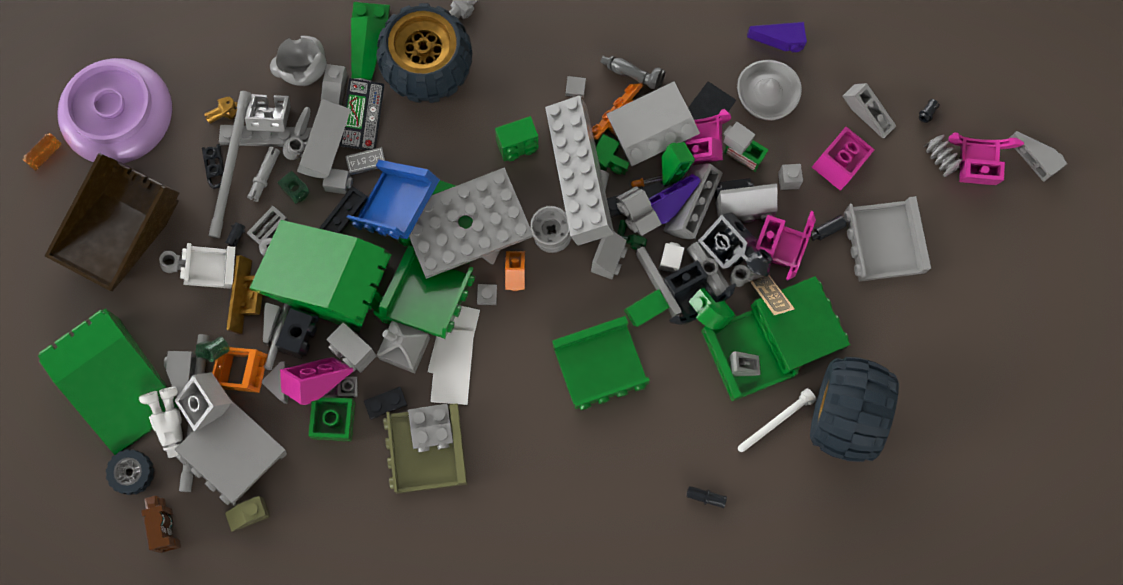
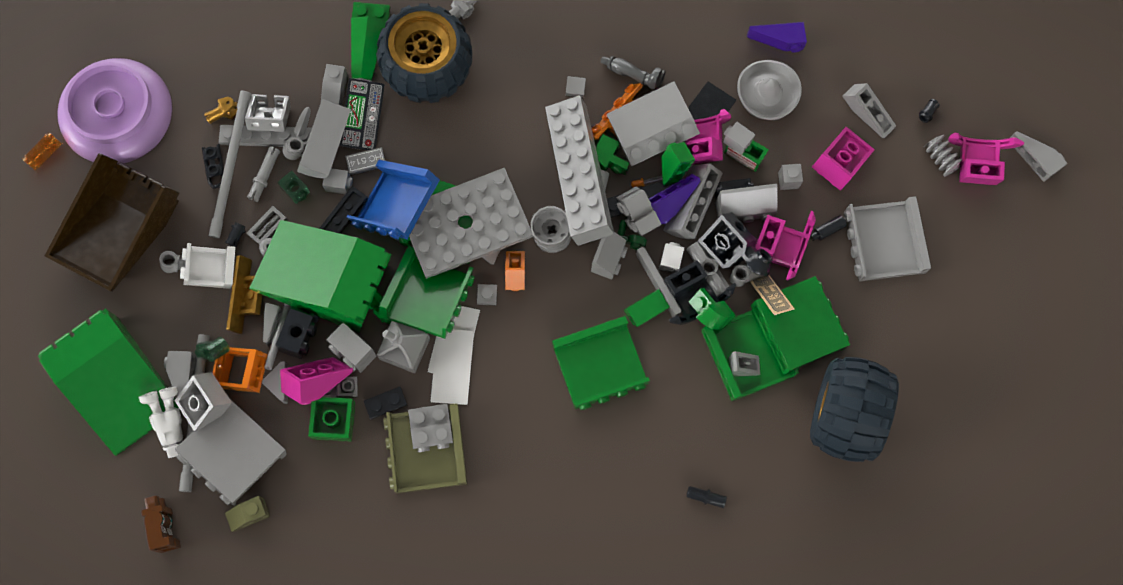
(118, 472): black wheel -> none
(299, 61): light grey piece -> none
(517, 139): green brick -> none
(806, 397): white piece -> none

